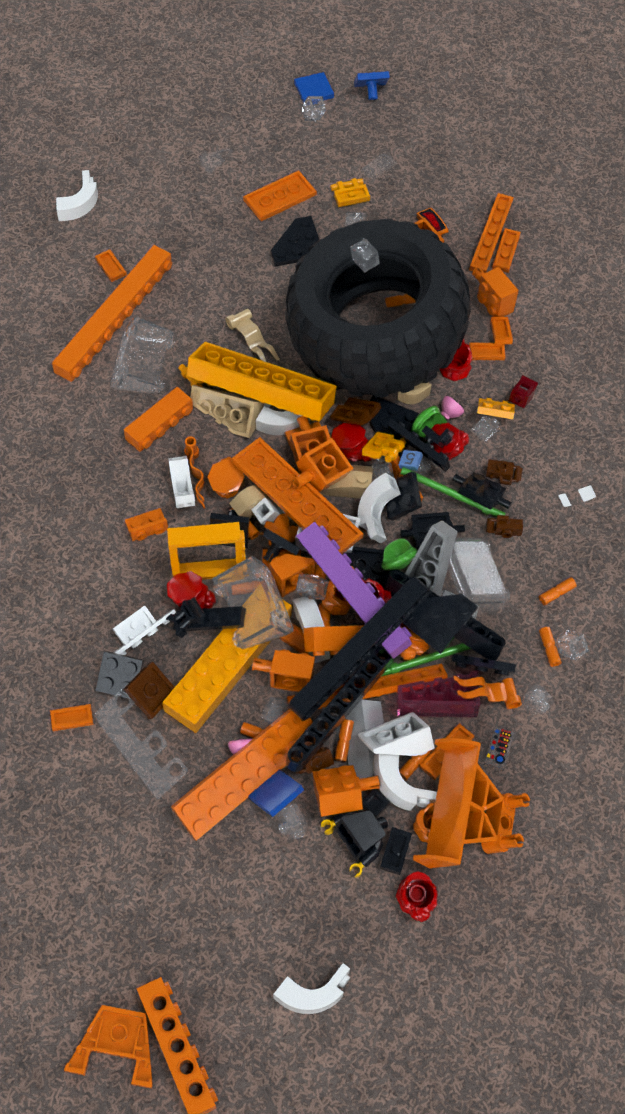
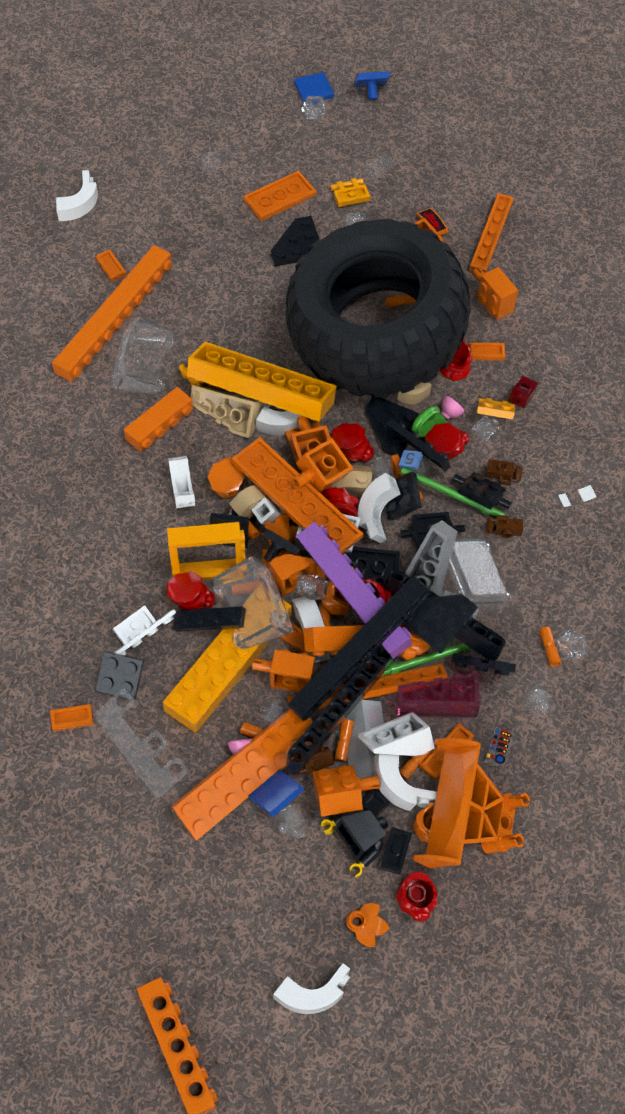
(117, 1034): orange wing -> none
(146, 524): orange bracket -> none
(149, 689): reddish brown plate -> none
(192, 451): orange flag -> none
(193, 614): black piece -> none
(251, 333): tan flag -> none
(341, 500): none -> red piece
(356, 411): reddish brown slope -> none
(364, 255): clear brick -> none
(370, 925): none -> orange plate
(384, 445): light orange plate -> none
(398, 555): bright green piece -> none
(432, 436): black bracket -> none
(494, 692): orange flag -> none
(501, 330): orange tile -> none
(506, 250): orange tile -> none
(555, 592): orange piece -> none

